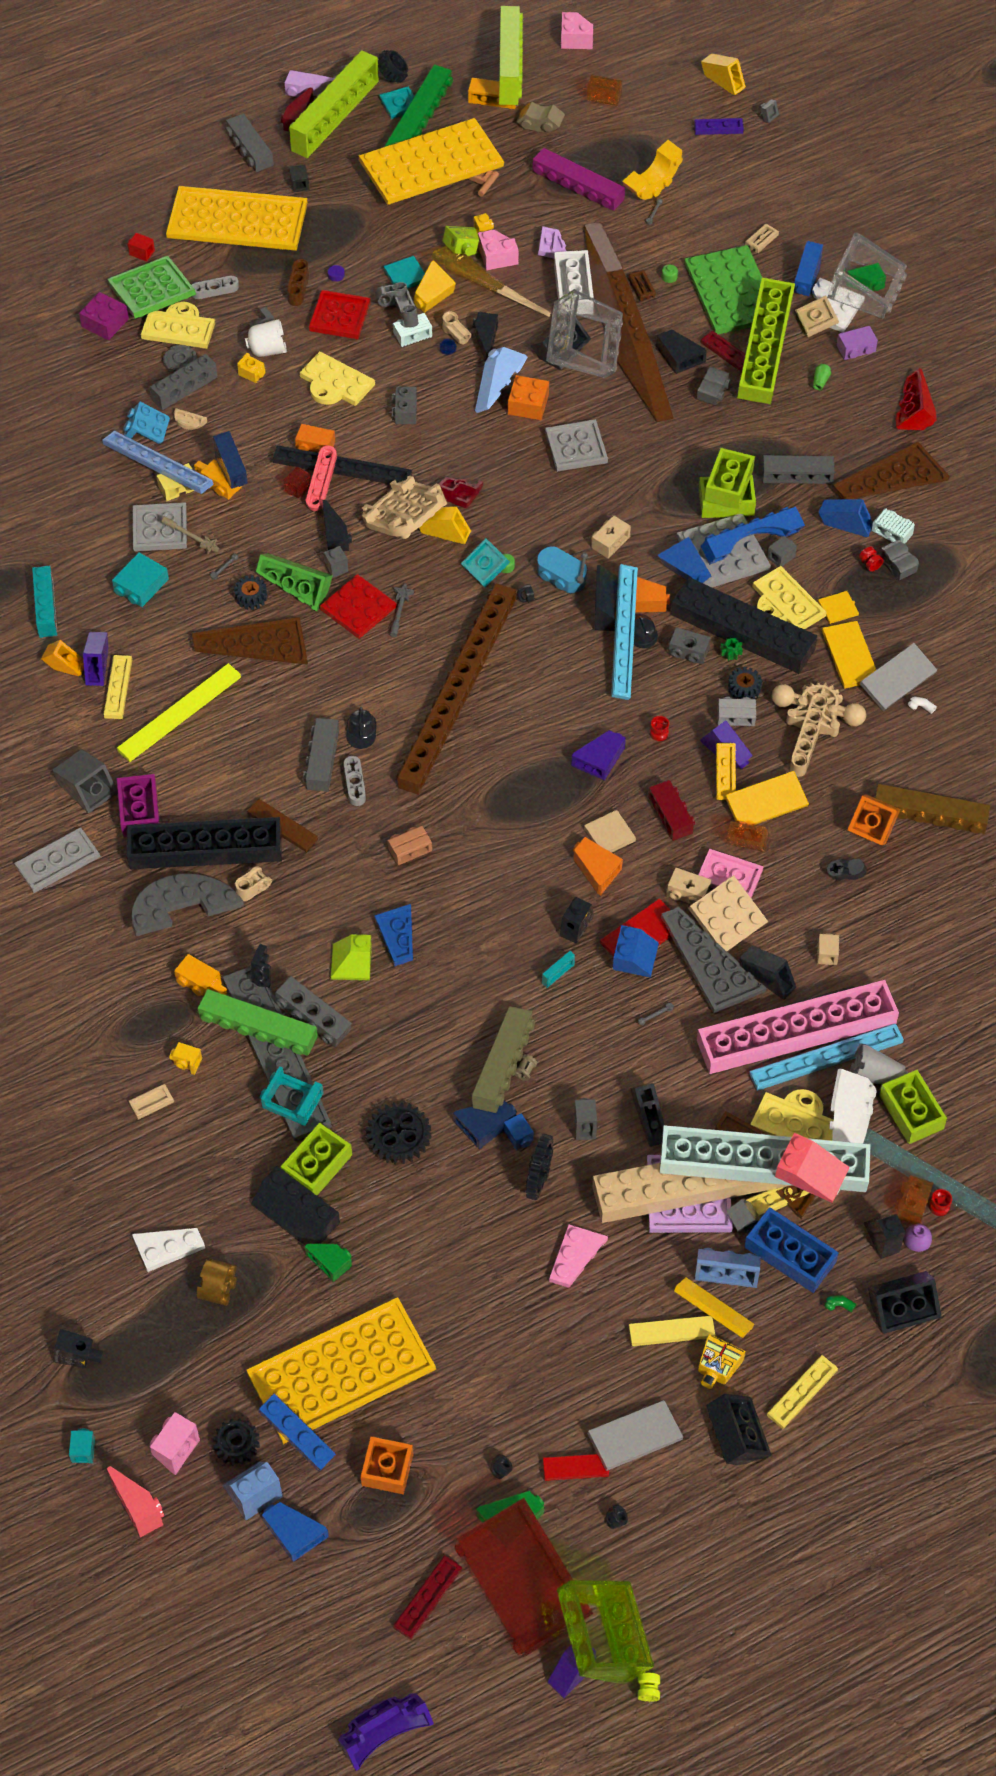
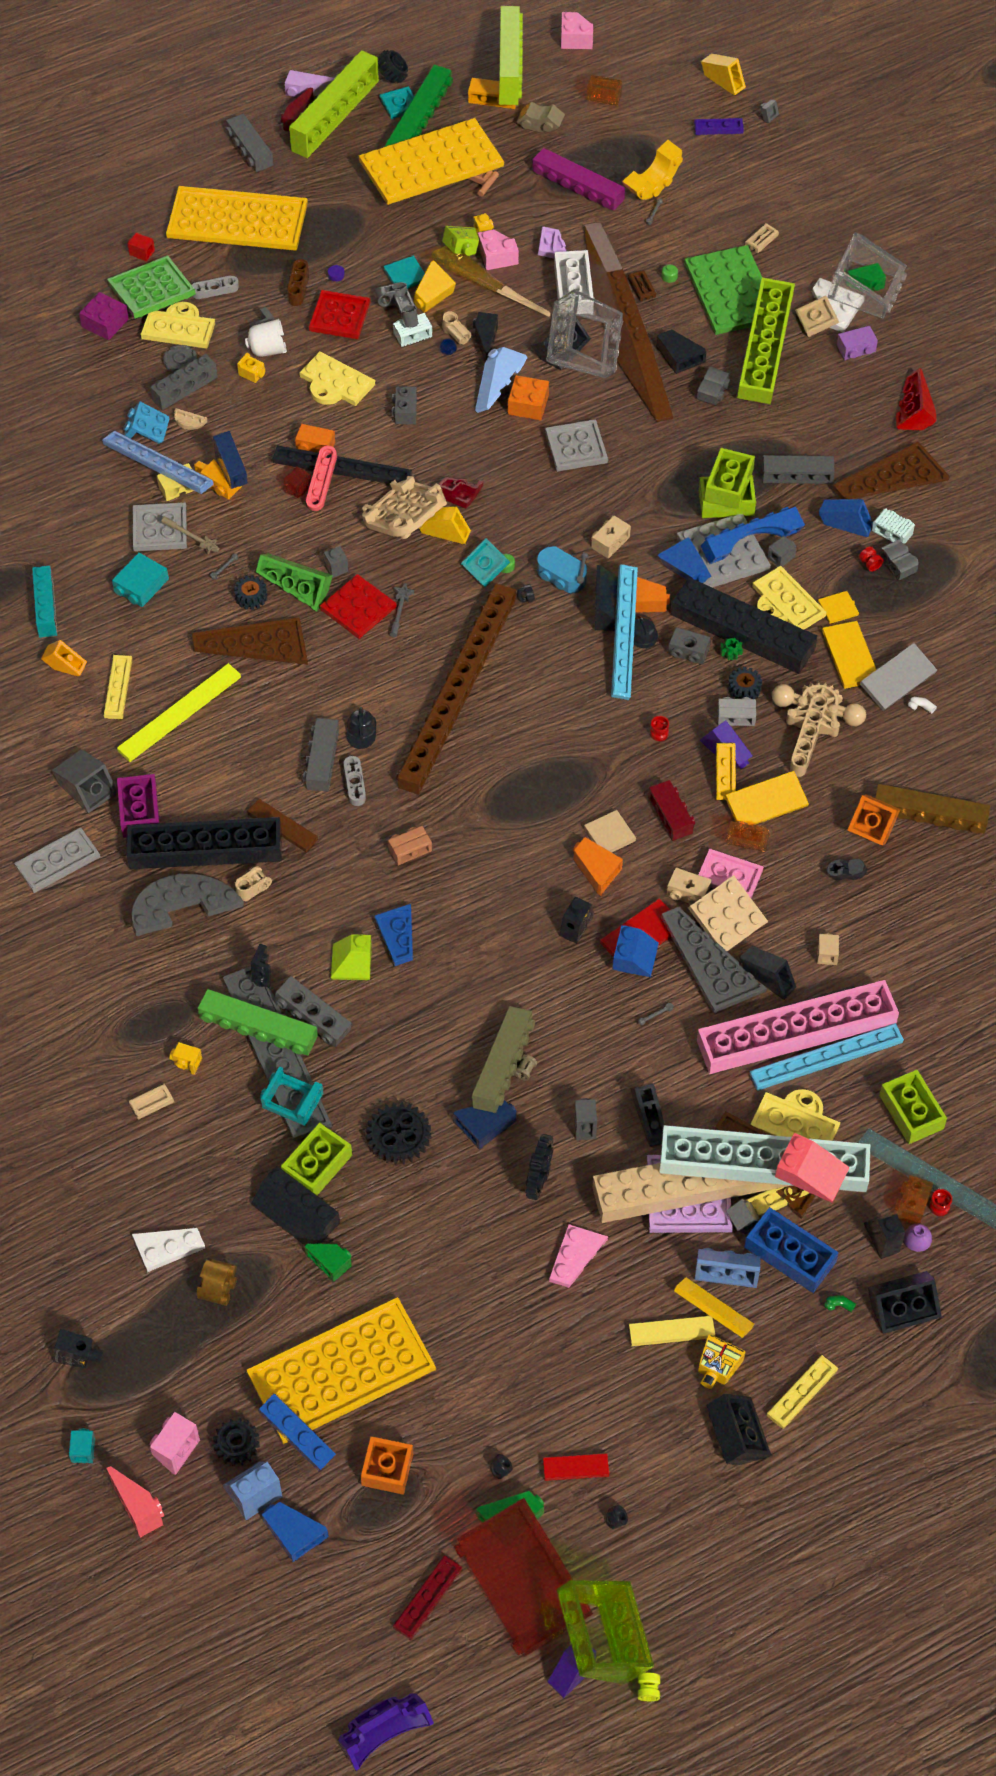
(95, 658): dark purple slope -> none
(198, 976): light orange hinge -> none
(299, 178): pearl dark grey brick -> none
(335, 529): black slope -> none
(518, 1131): blue brick -> none
(558, 969): teal tile -> none
(600, 754): dark purple slope -> none
(635, 1435): light grey tile -> none
(724, 350): dark red tile -> none
(808, 268): blue slope -> none
(821, 376): bright green cone -> none
(851, 1107): white wedge -> none
(876, 1065): light grey cone -> none

